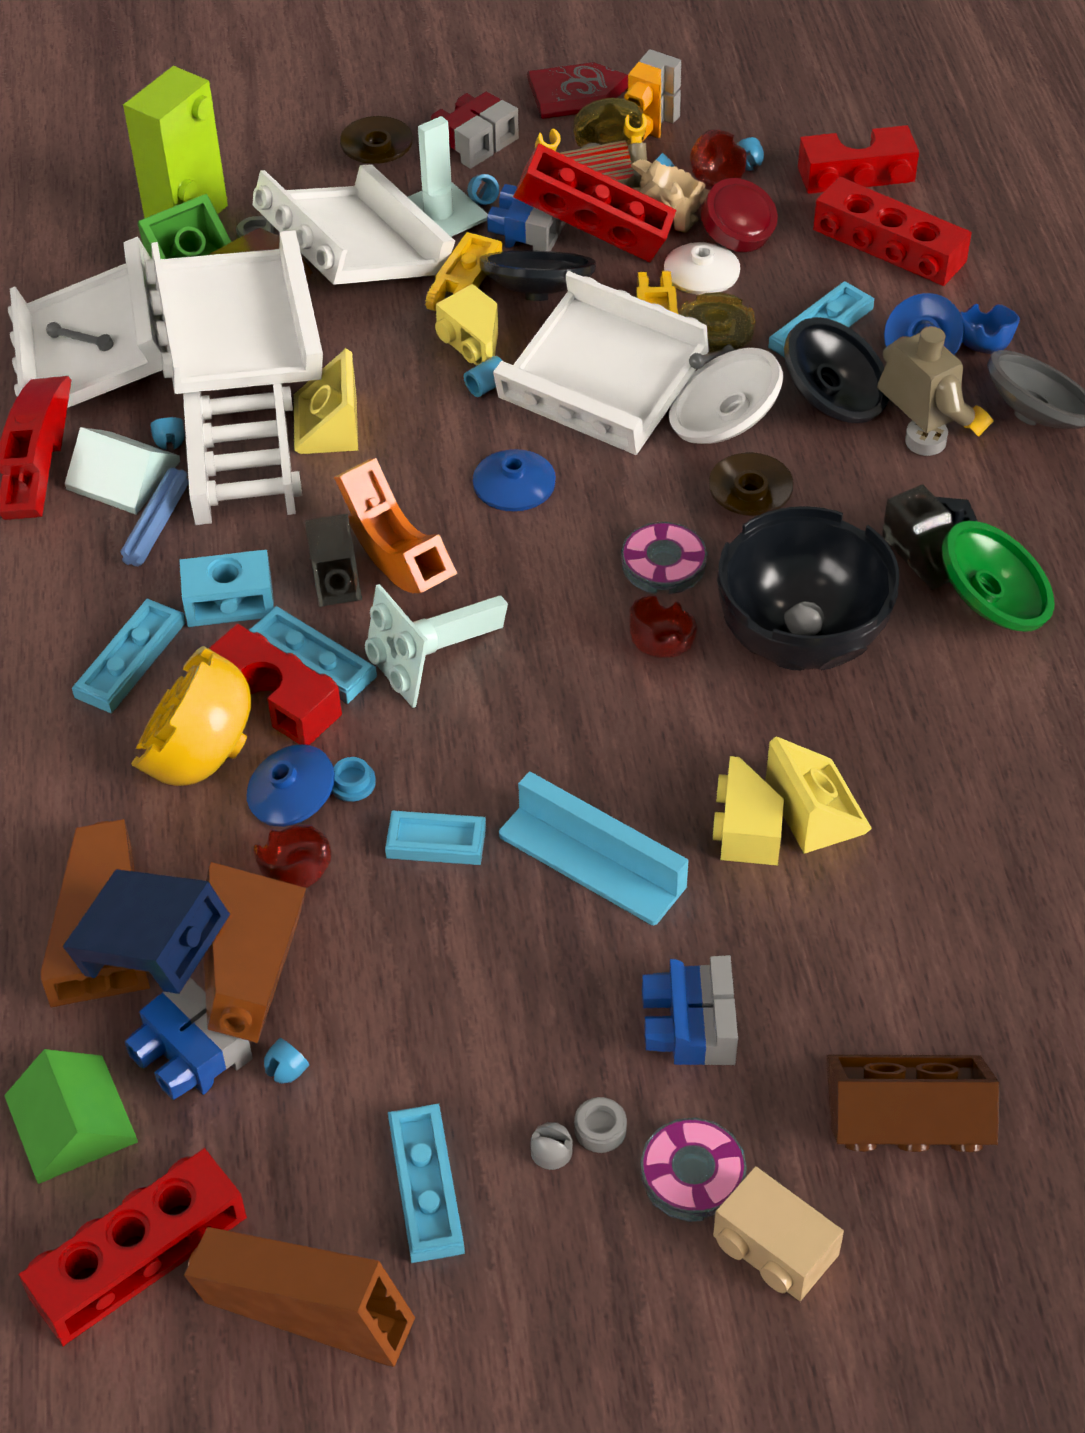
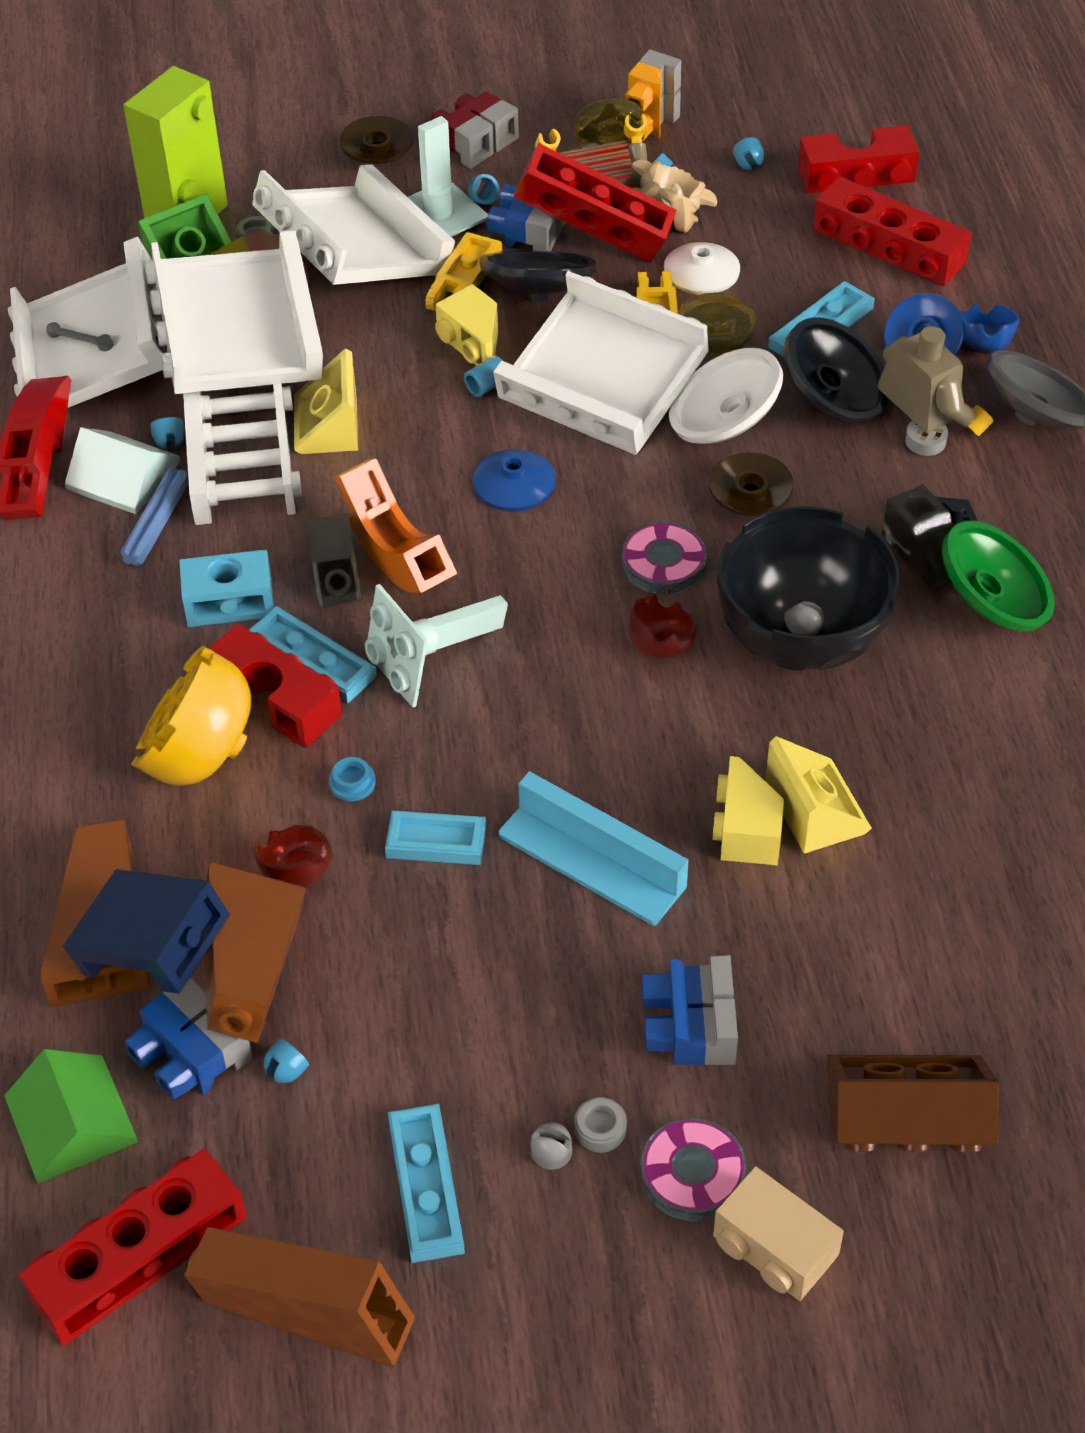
(128, 655): medium azure tile -> none
(290, 785): blue dish -> none
(572, 87): dark red tile -> none
(697, 360): dark grey hinge -> none
(717, 157): clear red hair -> none
(739, 215): dark red piece -> none

